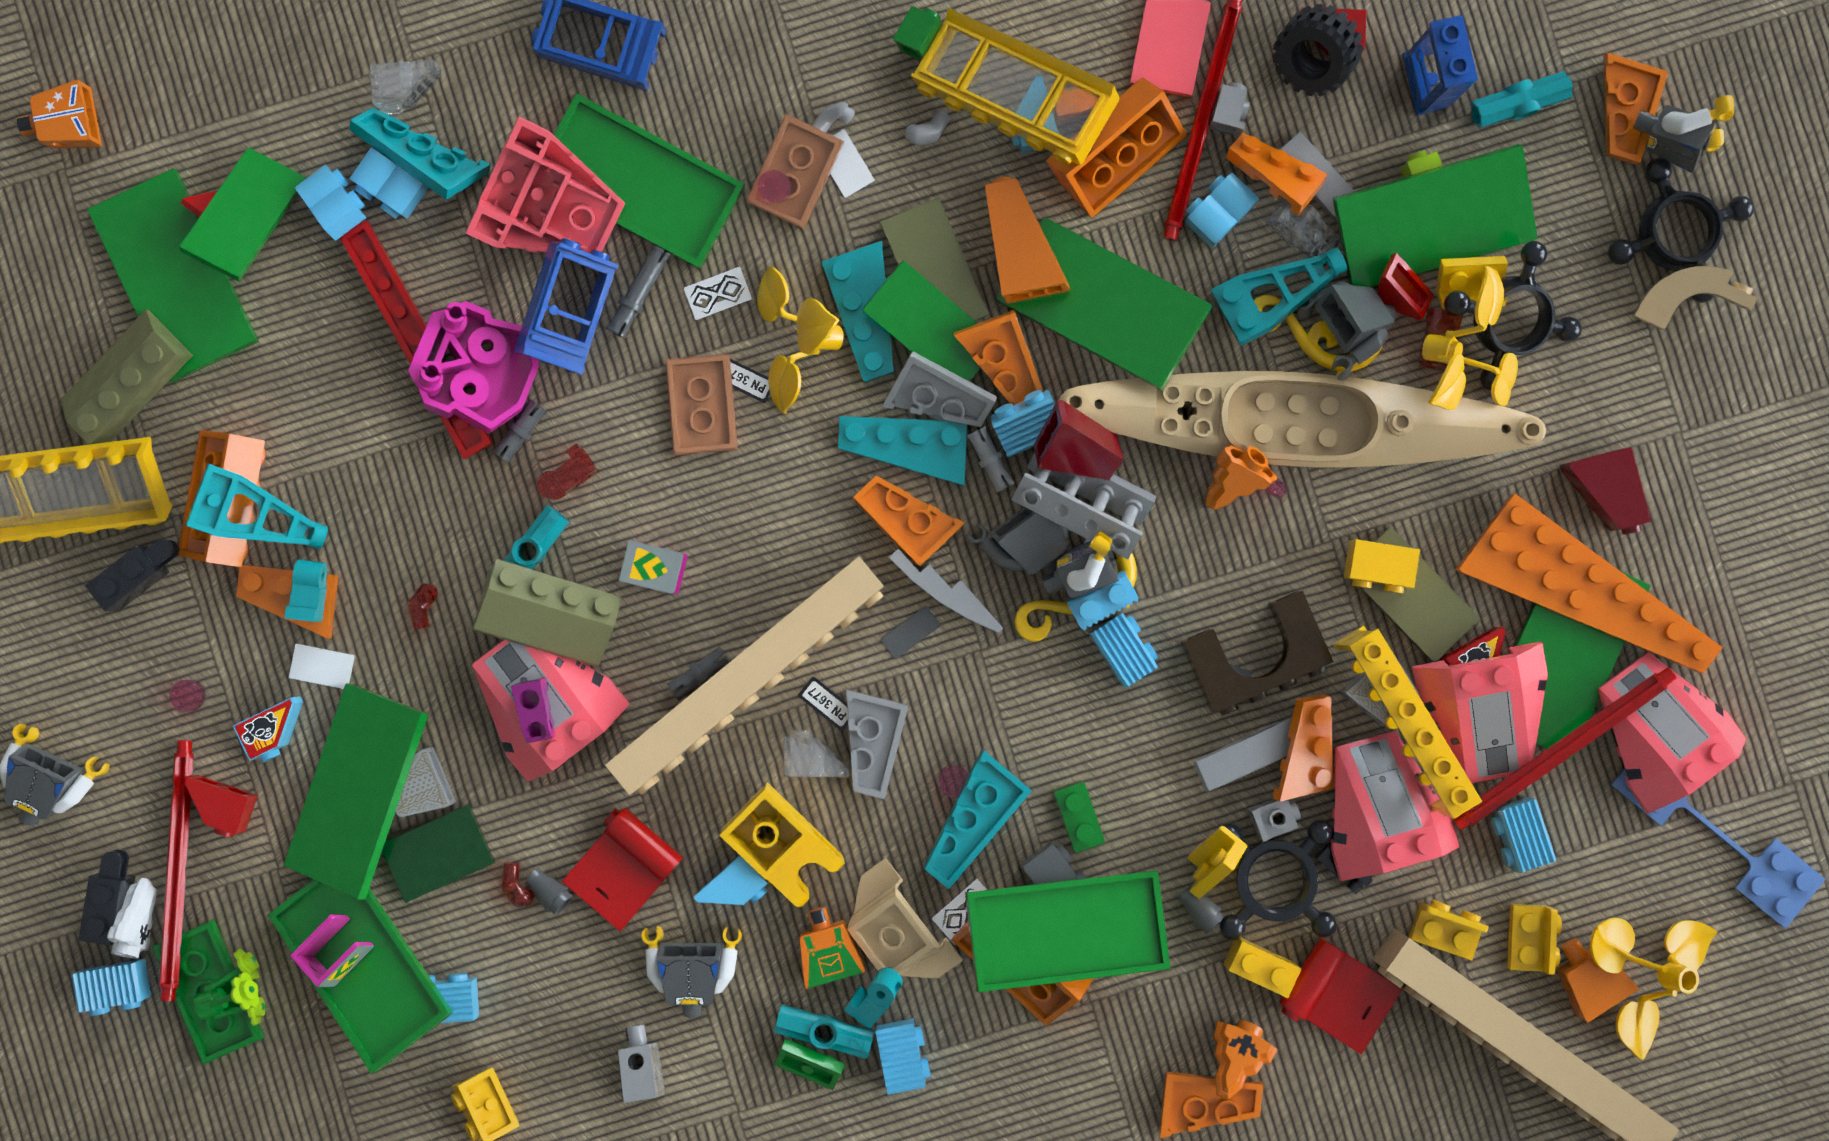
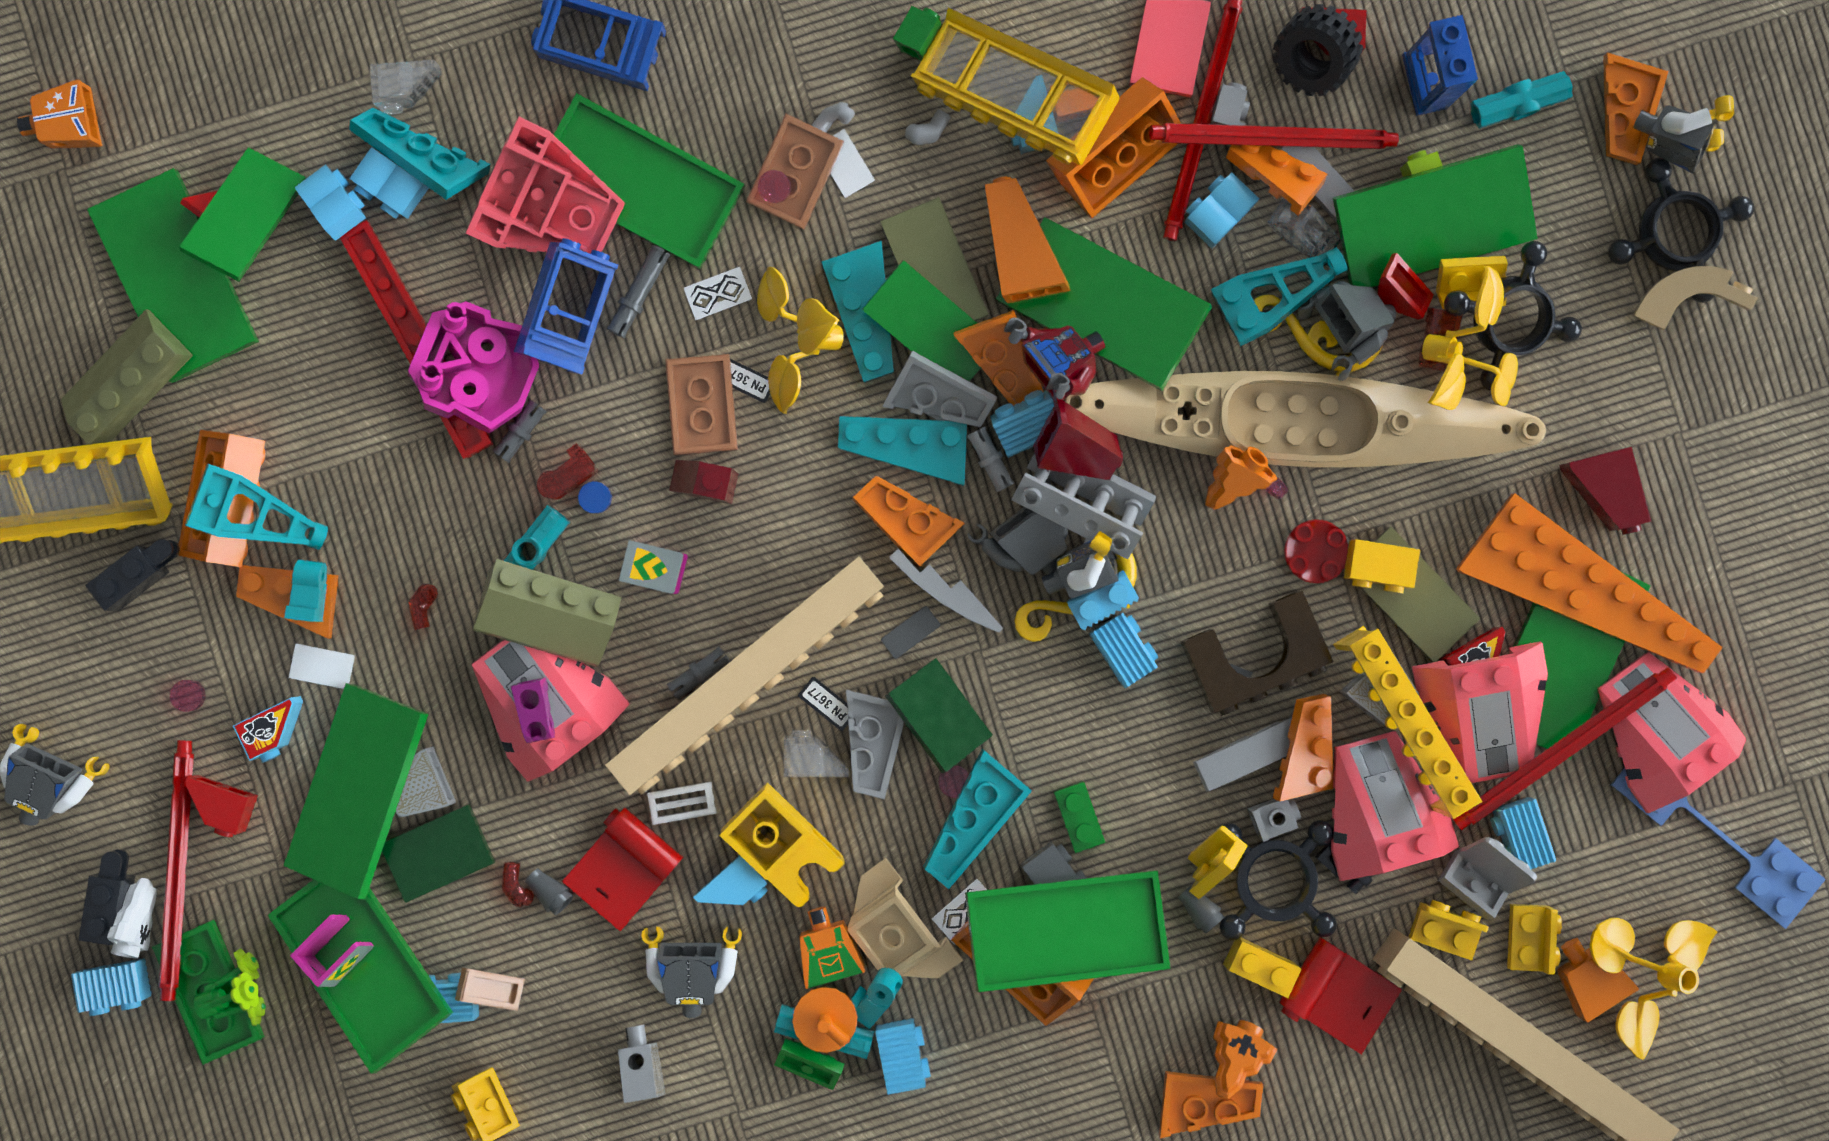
(489, 989): none -> tile
(595, 497): none -> blue tile
(704, 480): none -> dark red slope
(709, 798): none -> white tile
(825, 1019): none -> orange shield
(939, 715): none -> dark green tile
(1057, 357): none -> torso
(1273, 136): none -> red piece
(1316, 551): none -> red dish
(1485, 875): none -> light grey bracket

